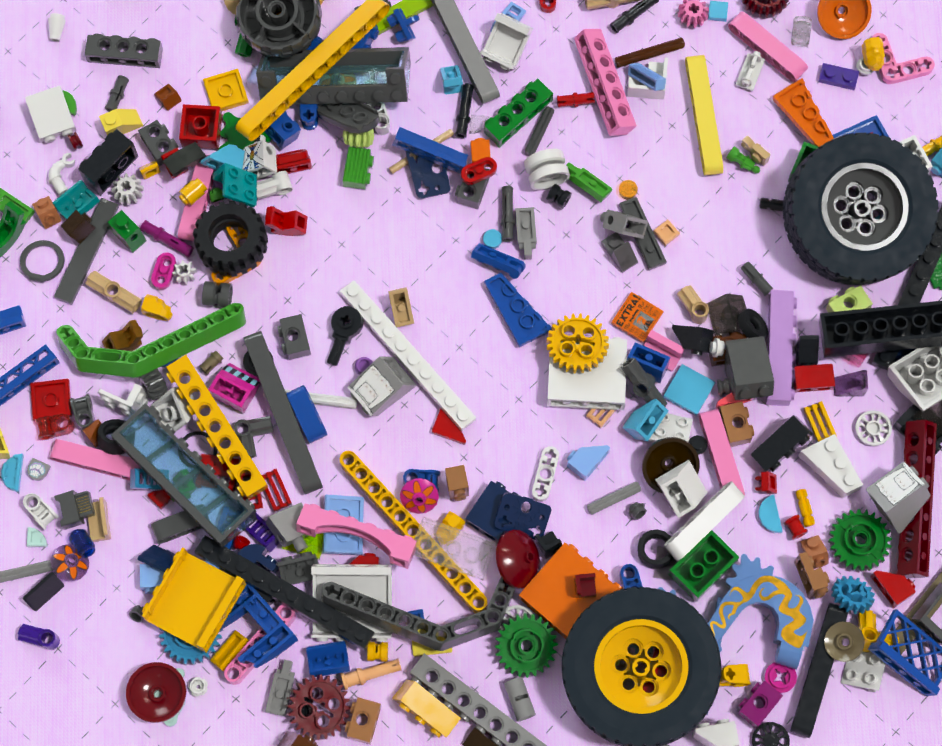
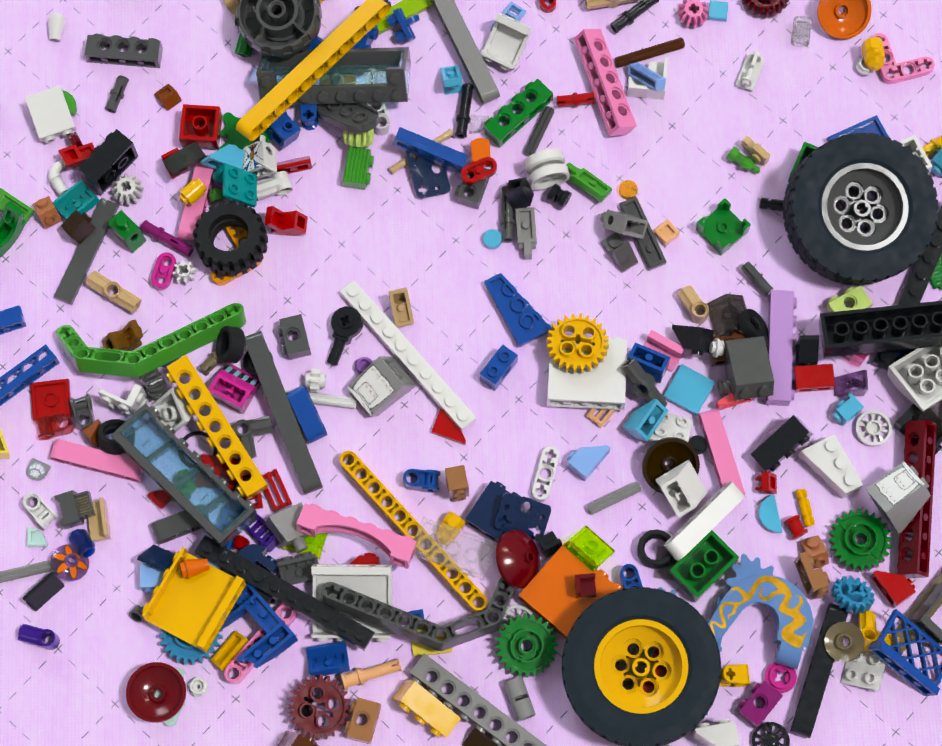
(12, 472): medium azure tile -> none
(37, 277): dark grey piece -> none
(73, 155): none -> red slope
(122, 120): light yellow slope -> none
(135, 480): dark azure slope -> none
(149, 170): yellow slope -> none
(155, 144): dark grey brick -> none
(156, 308): yellow rock -> none
(193, 567): none -> orange cone
(217, 294): dark grey wheel -> none
(226, 90): yellow tile -> none
(230, 344): none -> black tyre
(280, 690): light grey hinge -> none
(291, 156): red tile -> none
(315, 380): none -> white gear
(340, 542): light blue tile -> none
(382, 651): yellow wheel -> none
(419, 488): dark pink dish -> none
(498, 260): blue plate -> none
(498, 367): none -> blue brick
(519, 193): none -> black brick
(589, 548): none -> clear neon green tile
(637, 317): orange tile -> none
(637, 510): dark grey plate -> none
(704, 115): light yellow beam -> none
(722, 227): none -> green panel
(739, 413): medium nougat brick -> none
(769, 46): bright pink beam -> none
(802, 111): orange wing -> none
(820, 405): yellow tile -> none
(838, 76): dark purple plate -> none
(847, 409): none -> medium azure brick

